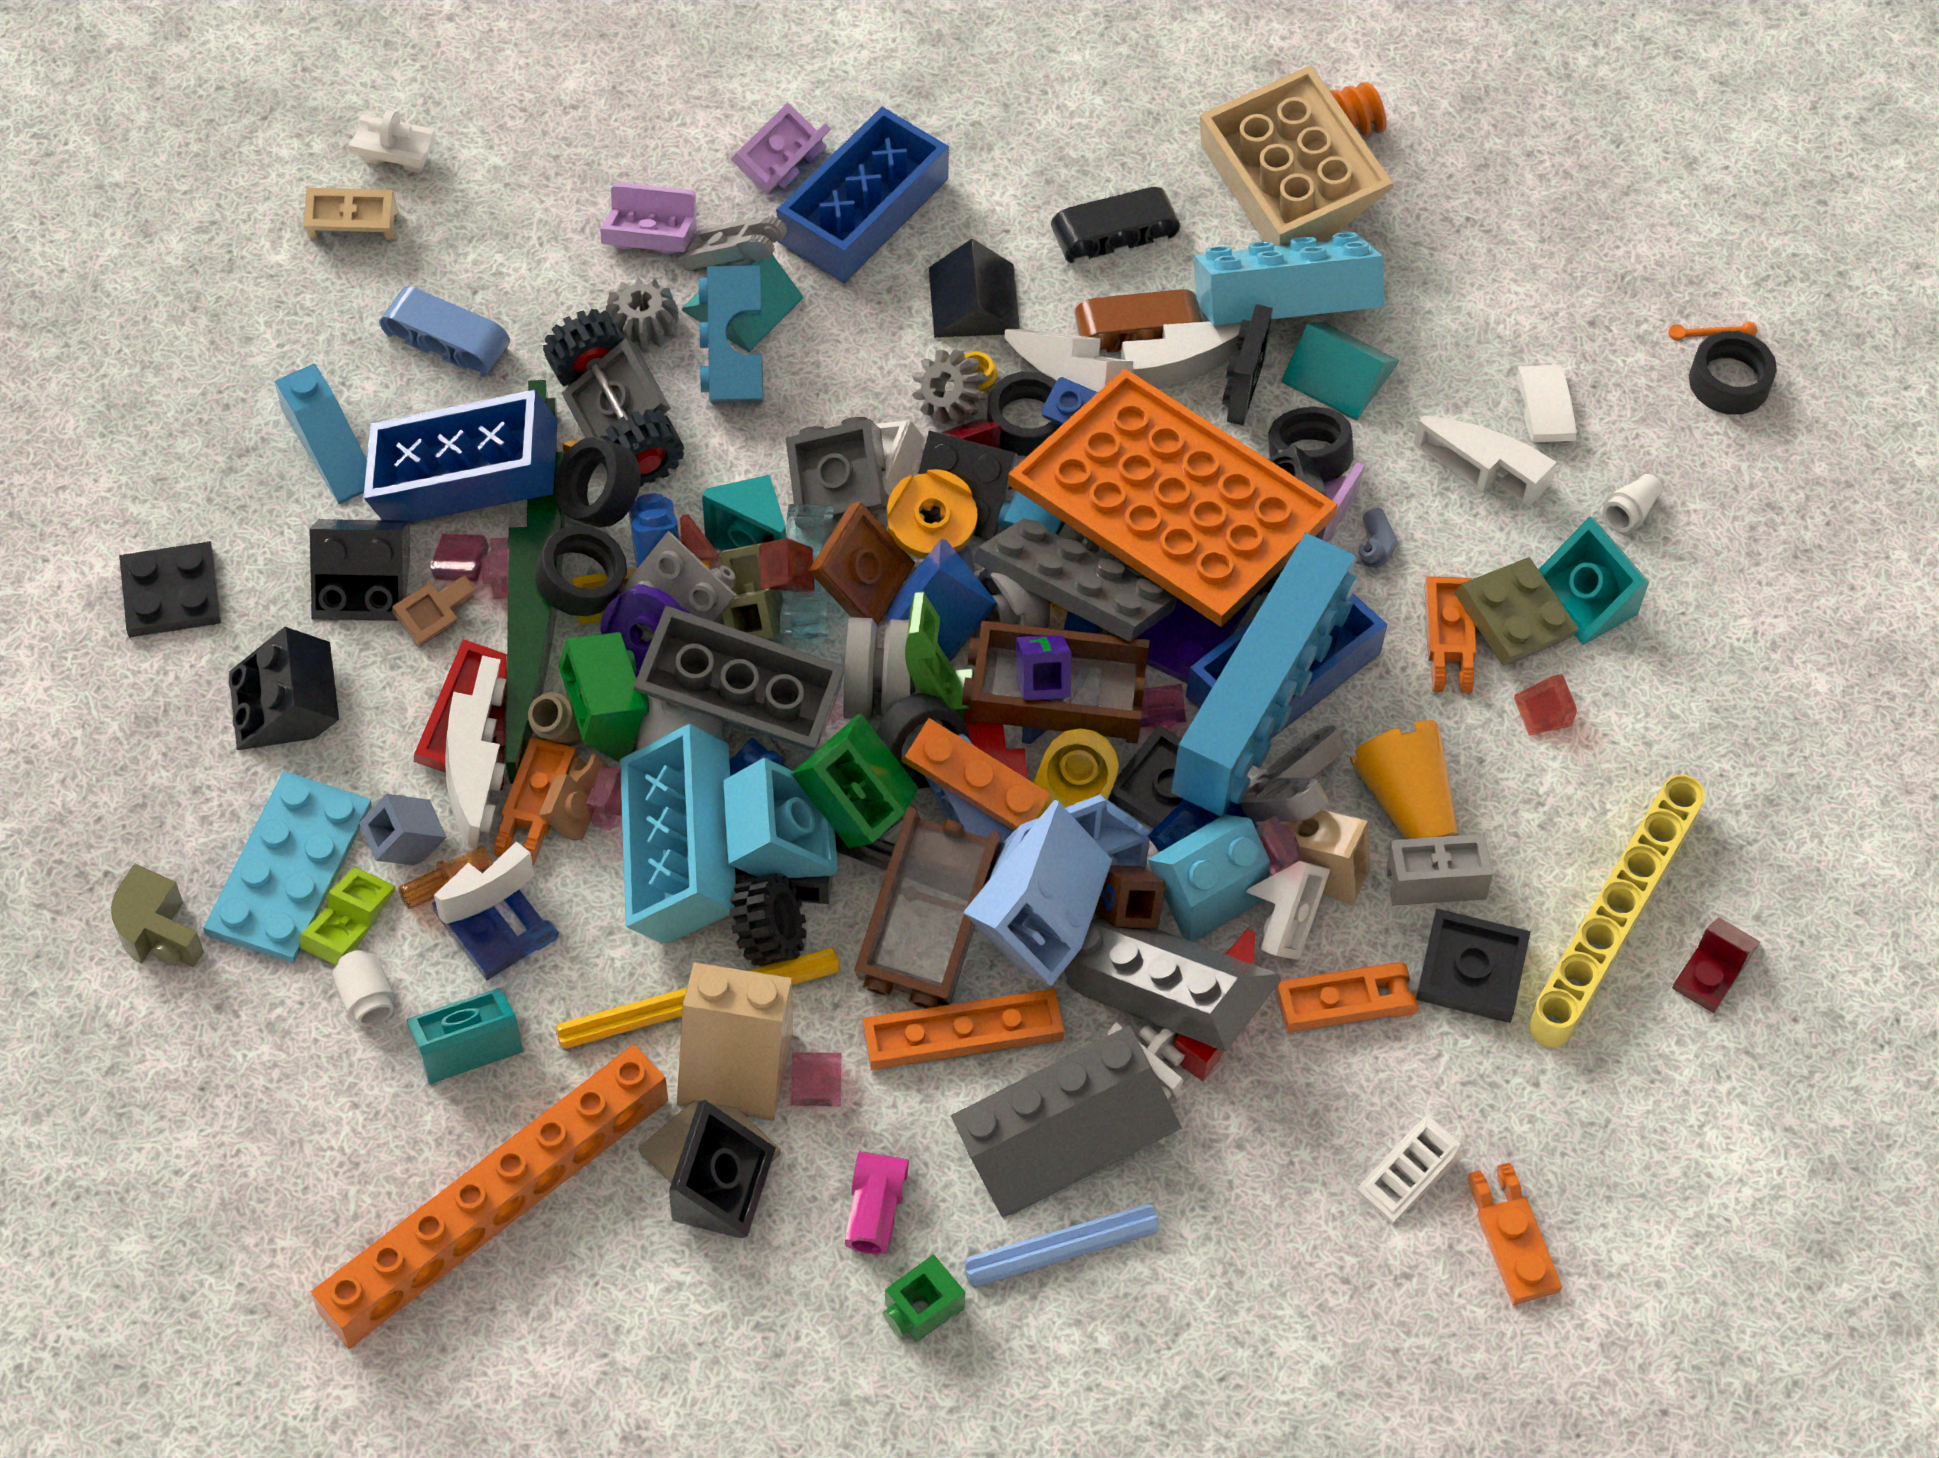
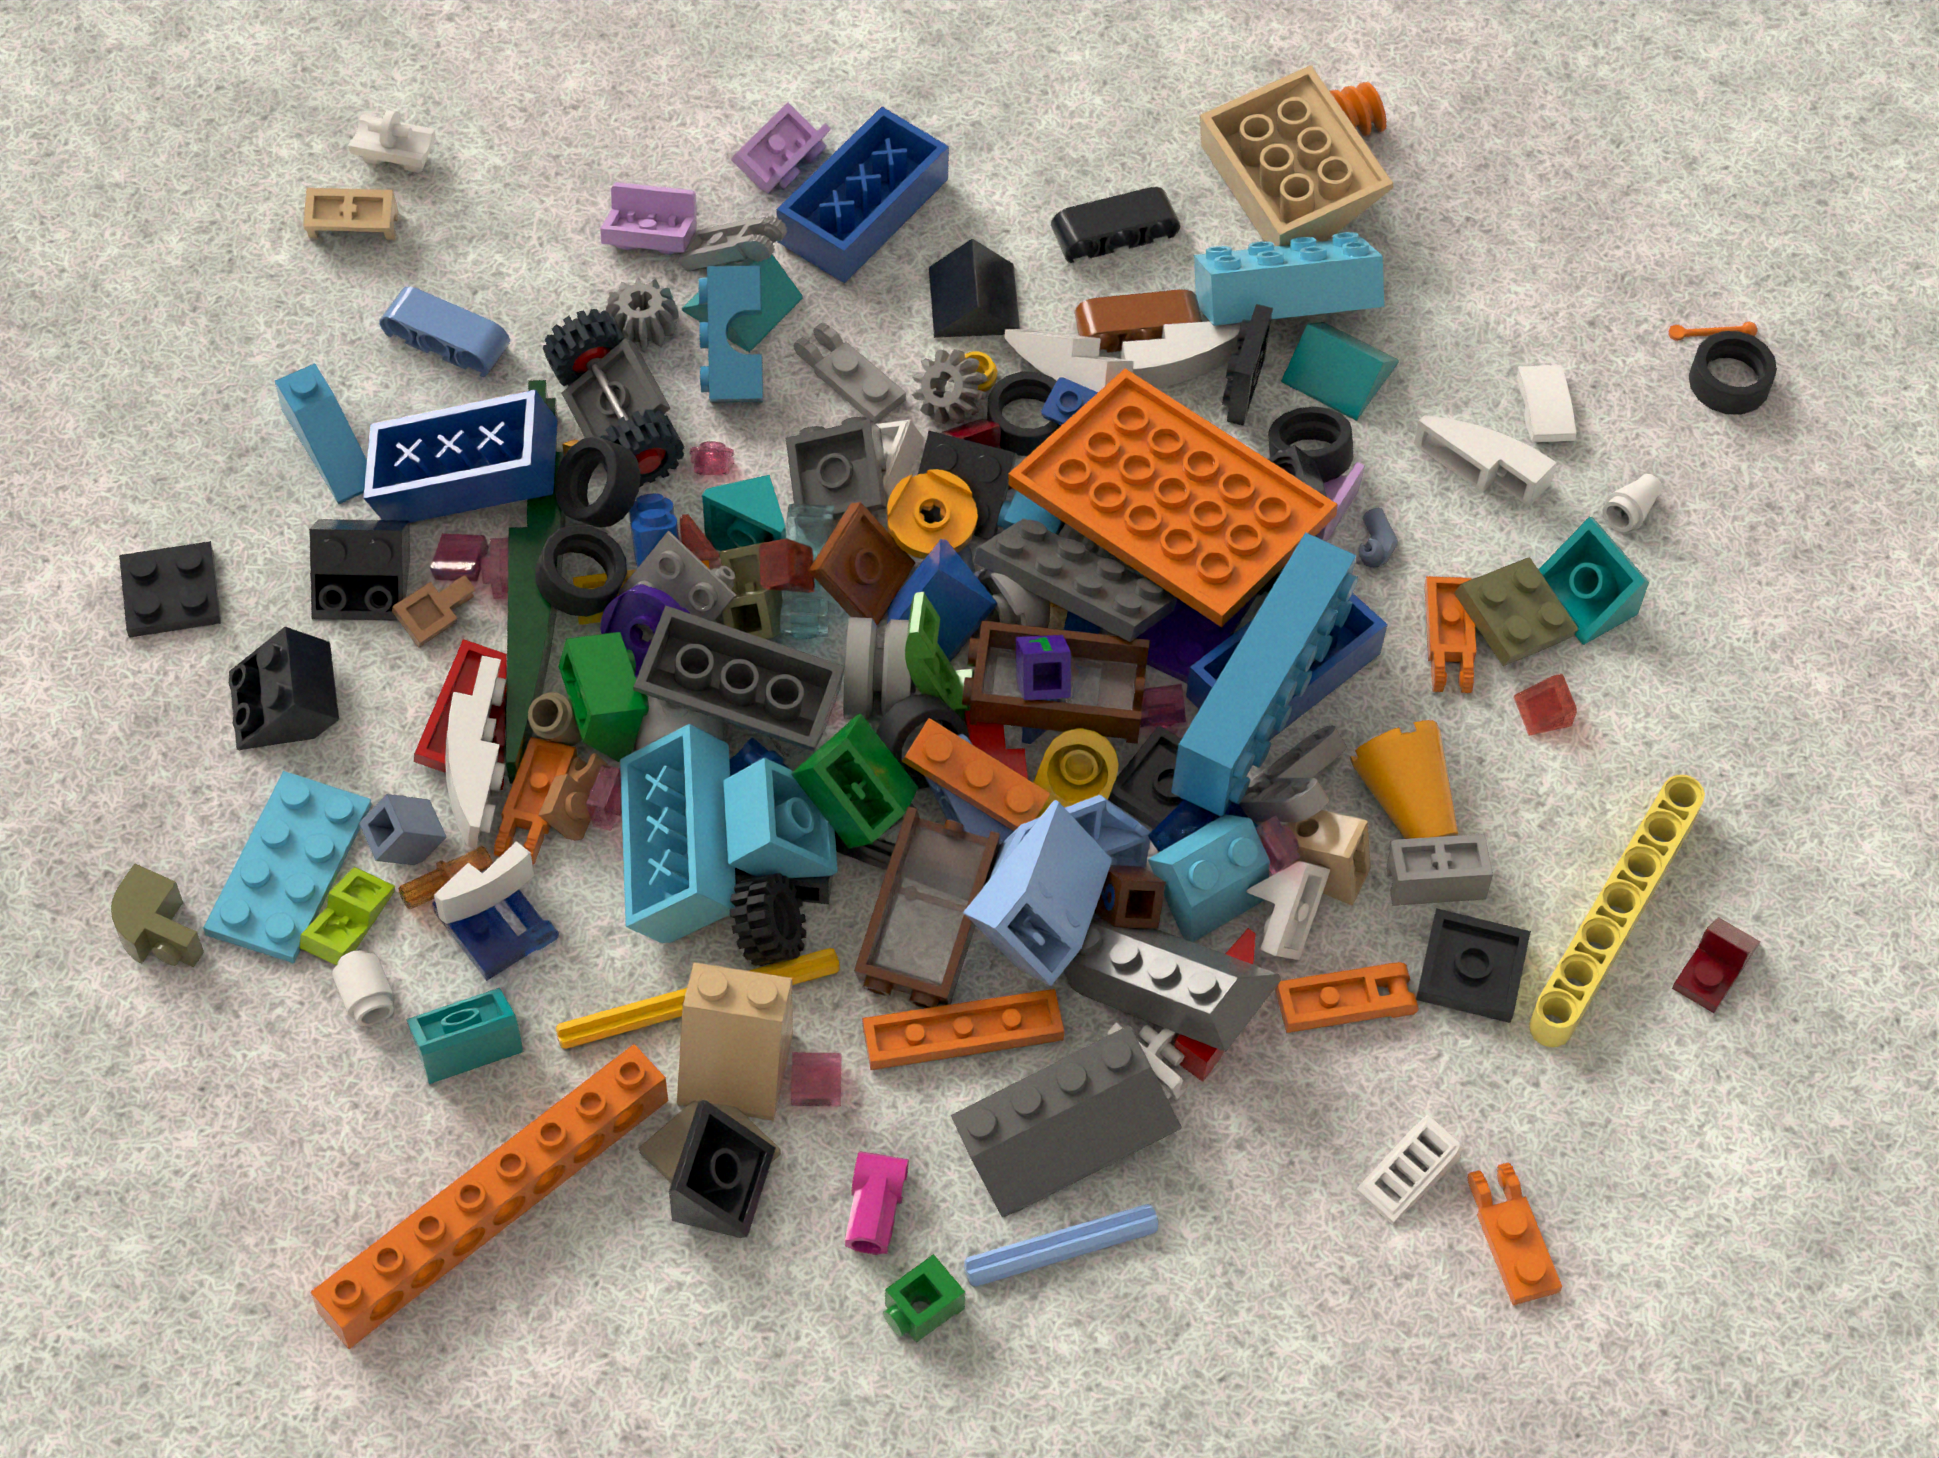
(711, 458): none -> clear pink plate
(851, 374): none -> light grey hinge

